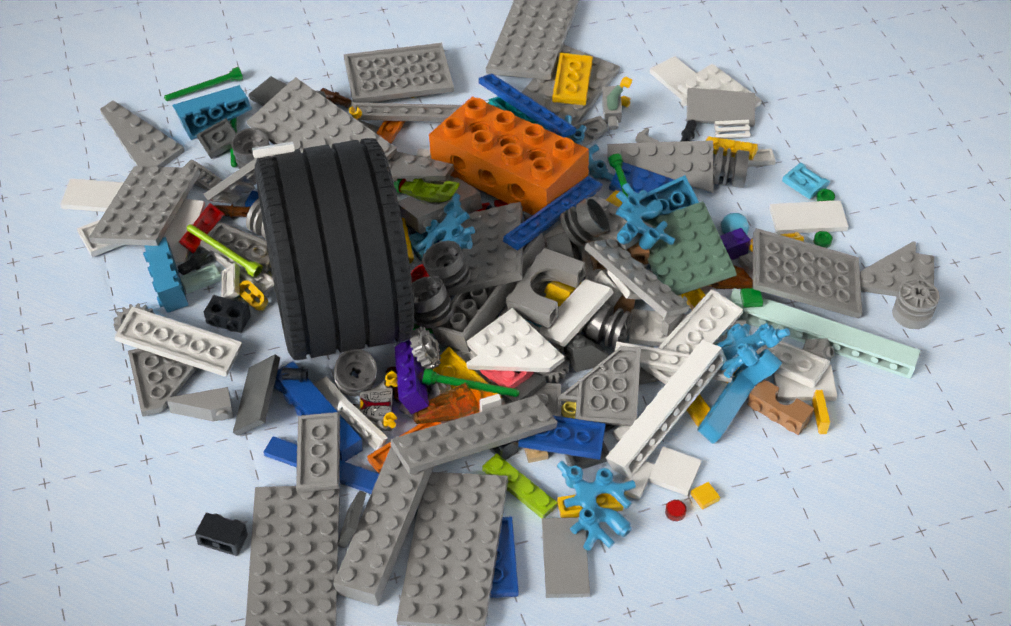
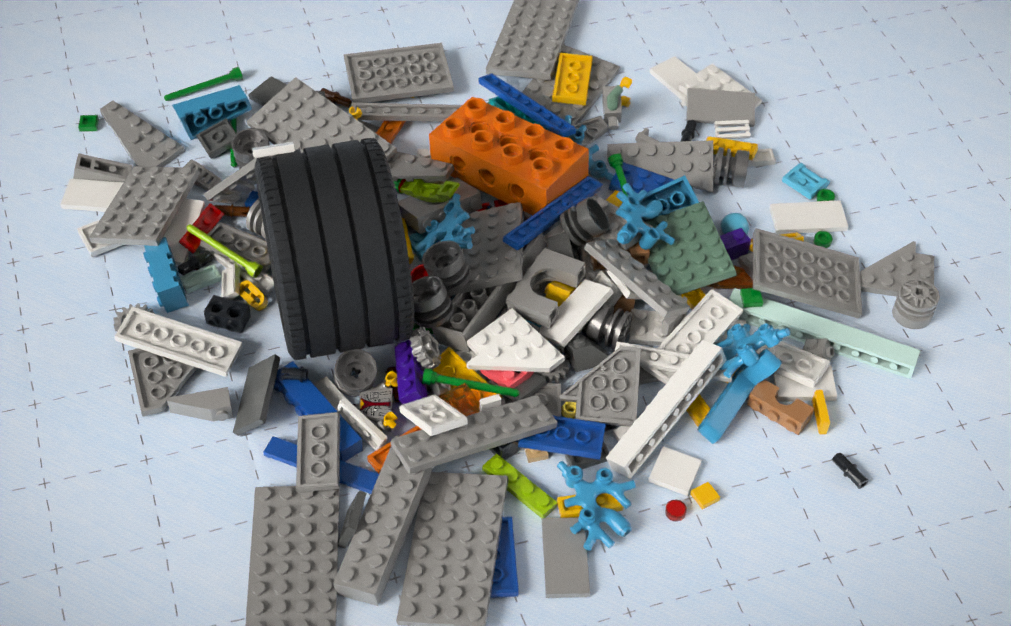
(88, 123): none -> green tile
(100, 169): none -> light grey slope
(221, 533): black brick -> none
(433, 415): none -> white tile
(641, 479): white tile -> none
(850, 470): none -> black axle

